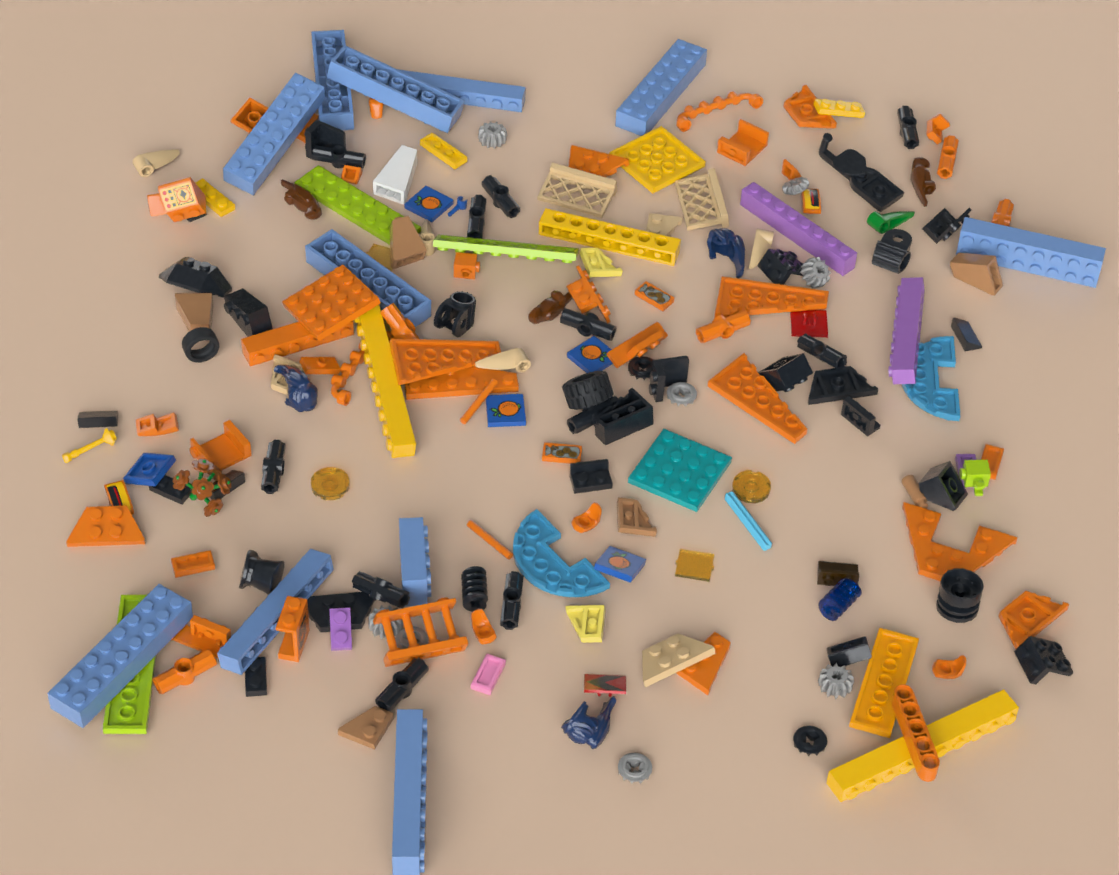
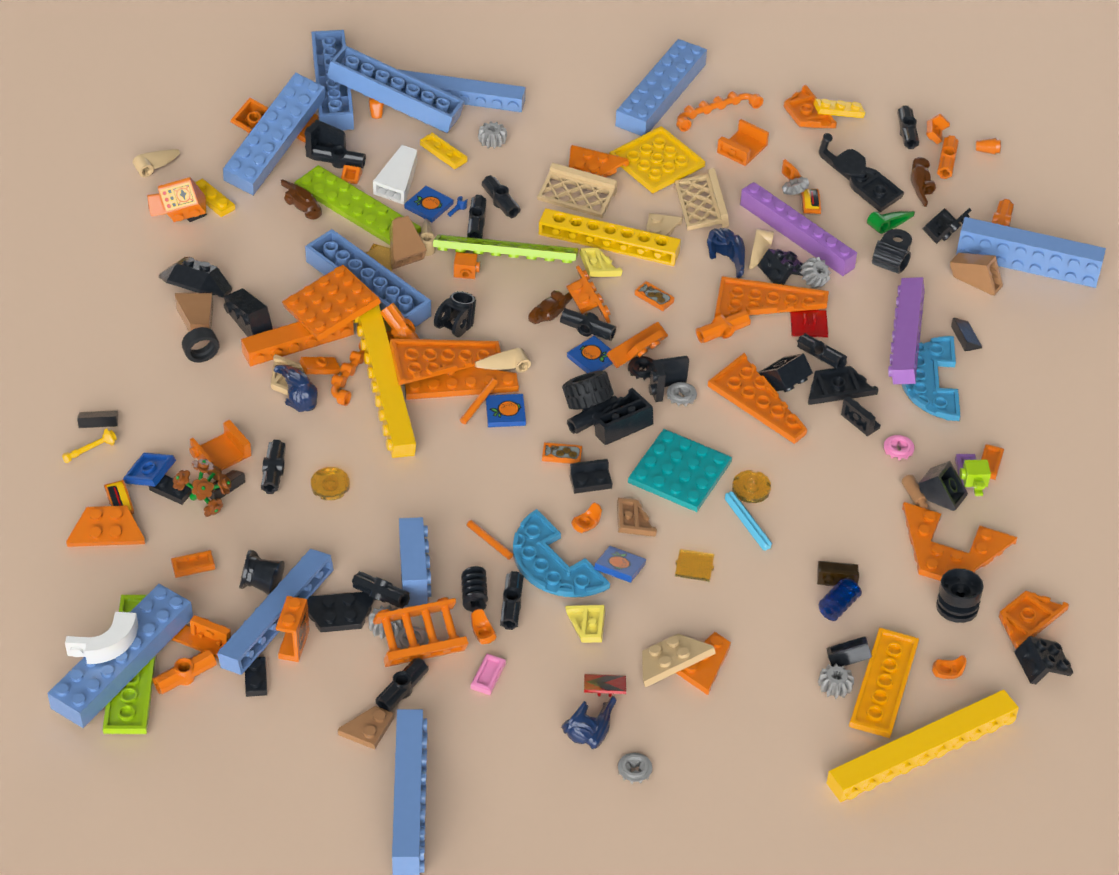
(109, 644): none -> white arch
(155, 426): orange slope -> none
(340, 629): medium lavender plate -> none
(813, 734): black gear -> none
(904, 443): none -> bright pink gear
(915, 733): orange beam -> none
(989, 146): none -> orange cone

